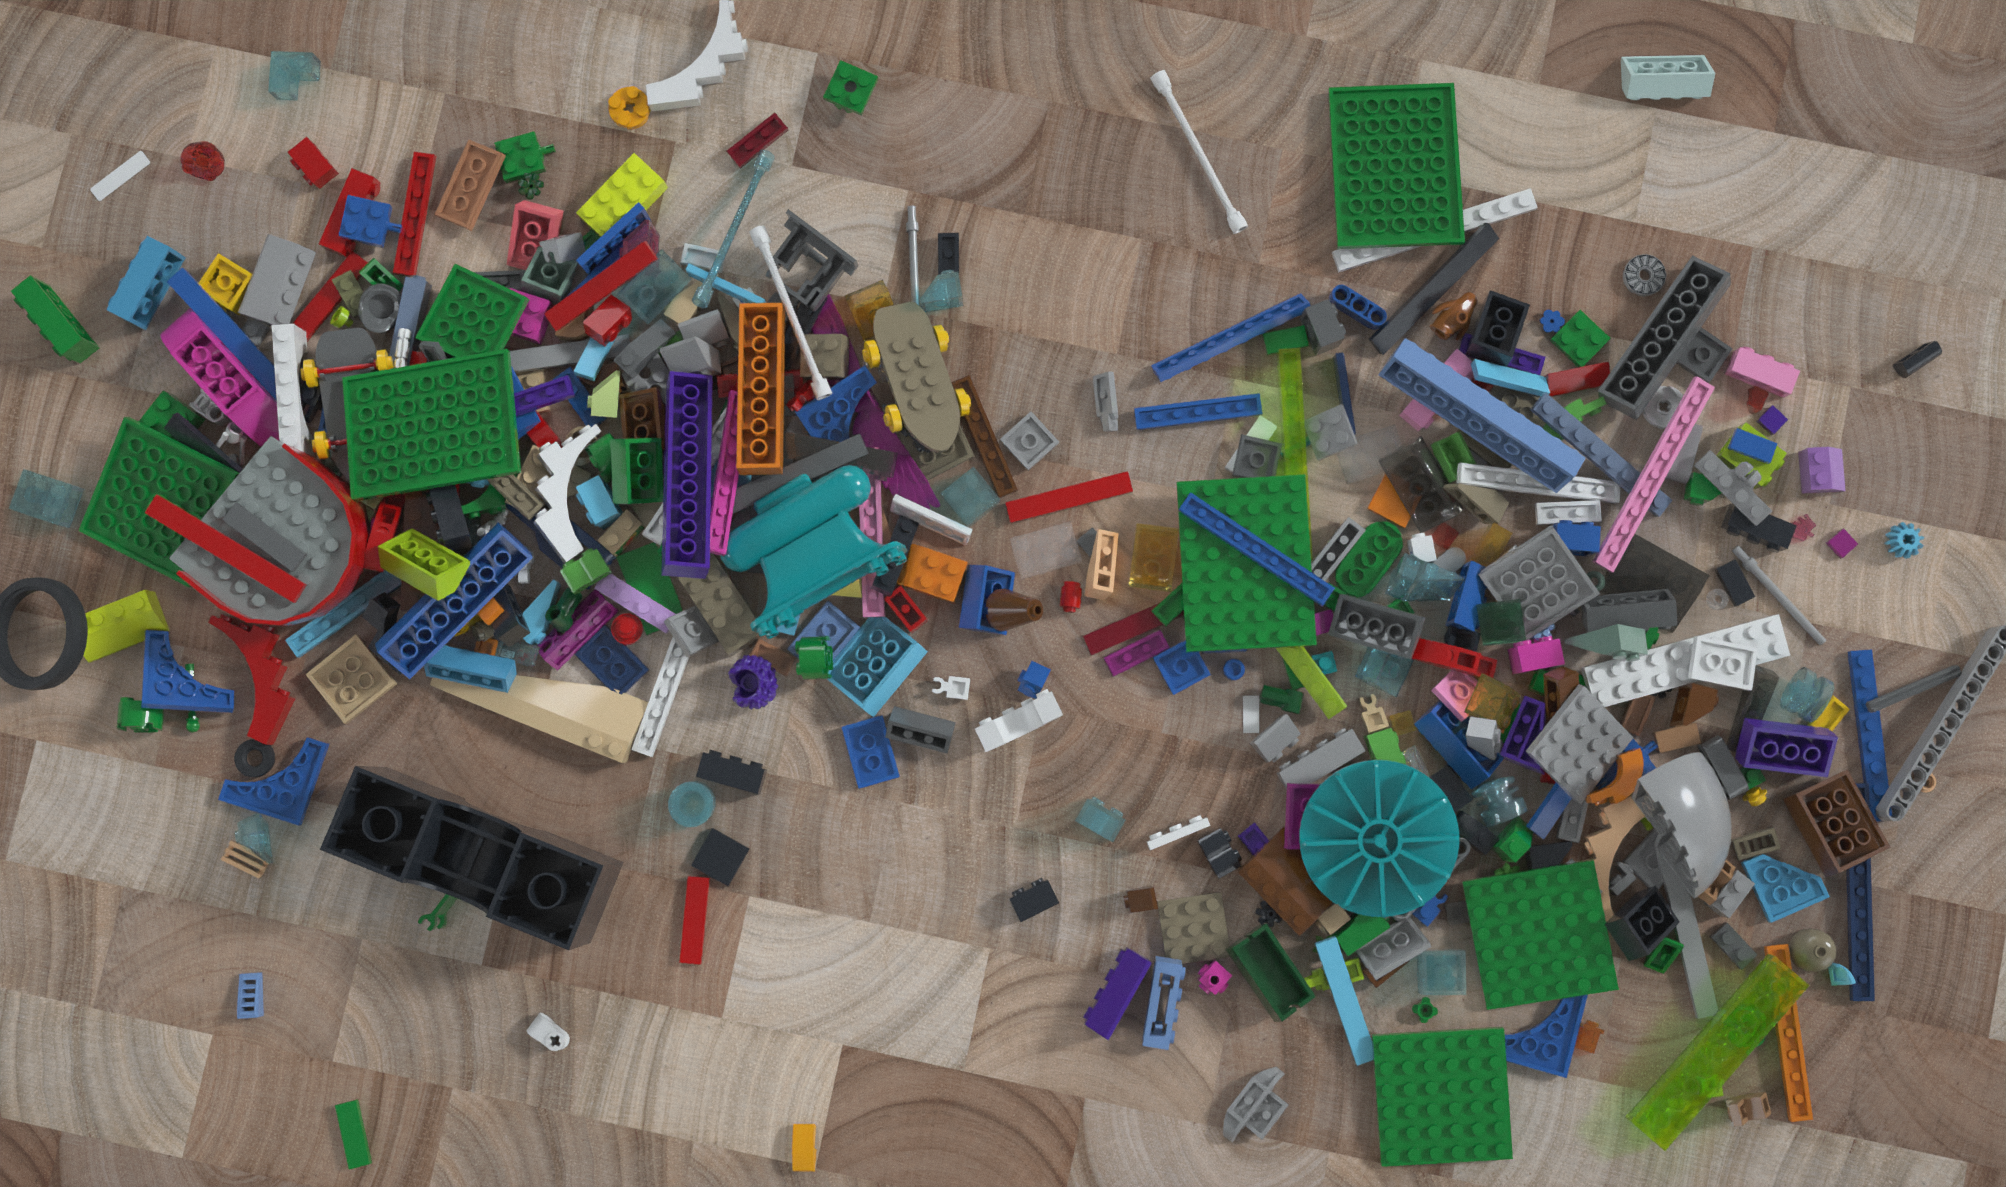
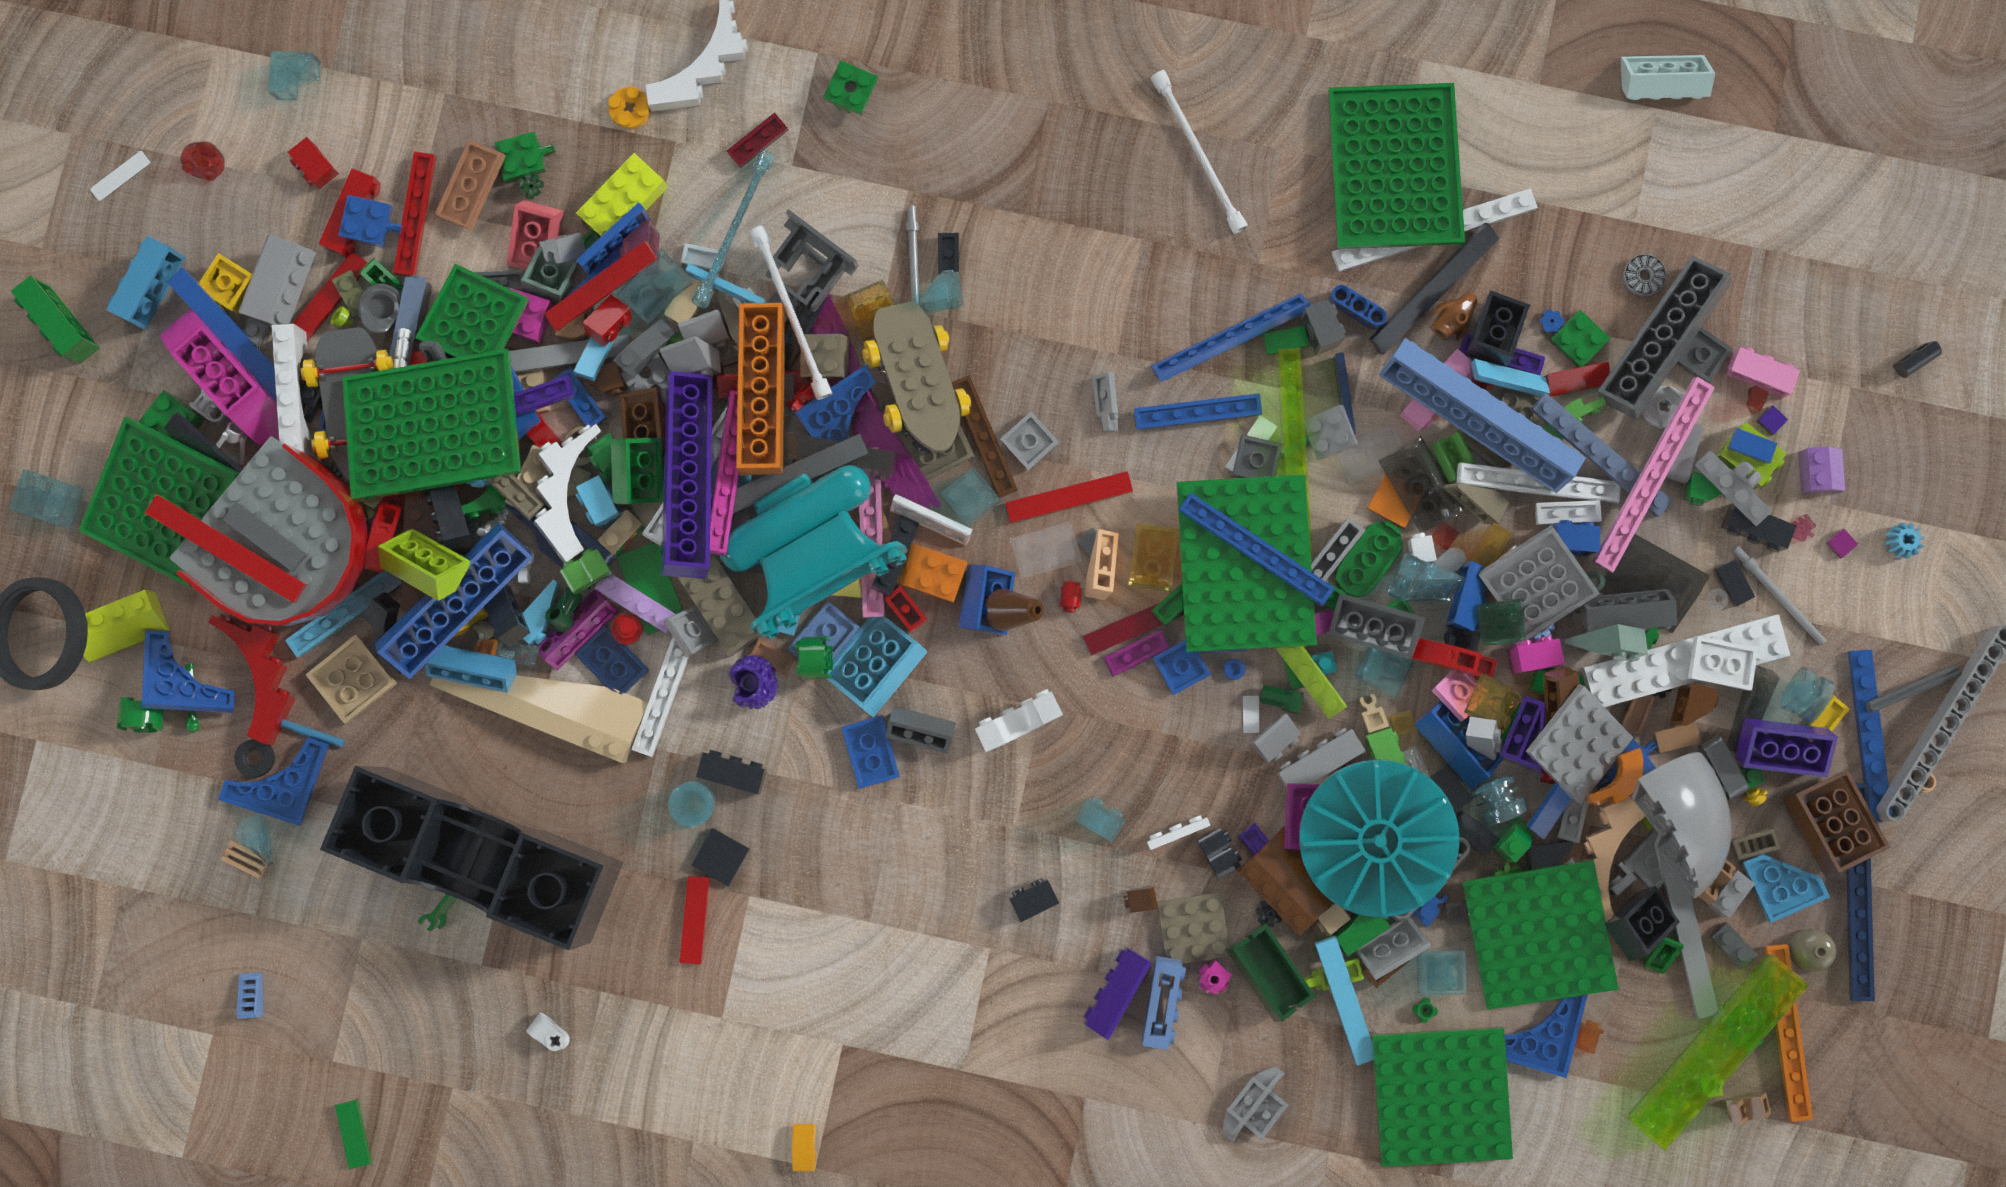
(312, 733): none -> dark azure bar
(490, 611): orange tile -> none
(605, 397): yellowish green slope -> none
(956, 687): white plate -> none
(1033, 679): blue brick -> none
(1840, 975): medium azure tile -> none

